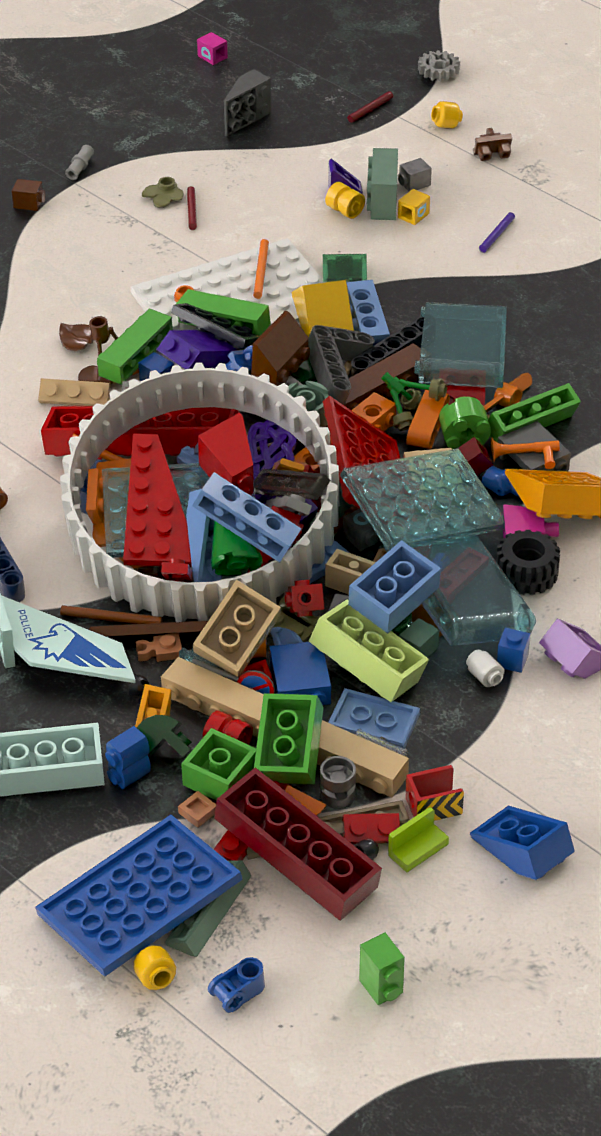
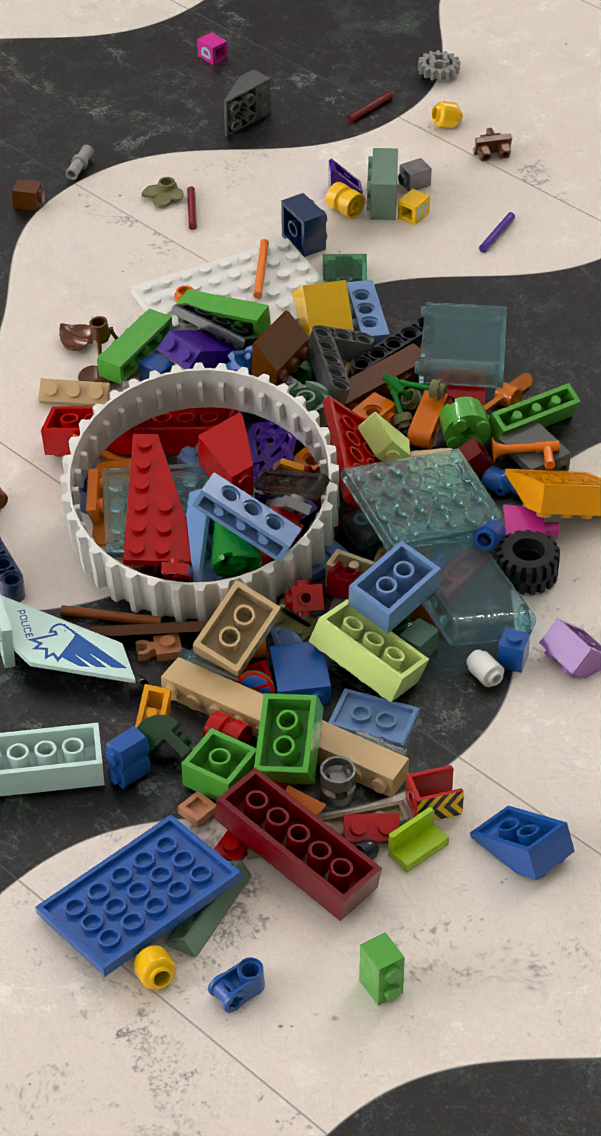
(304, 224): none -> dark blue brick
(339, 580): none -> dark red brick
(384, 439): none -> yellowish green slope
(490, 535): none -> blue brick

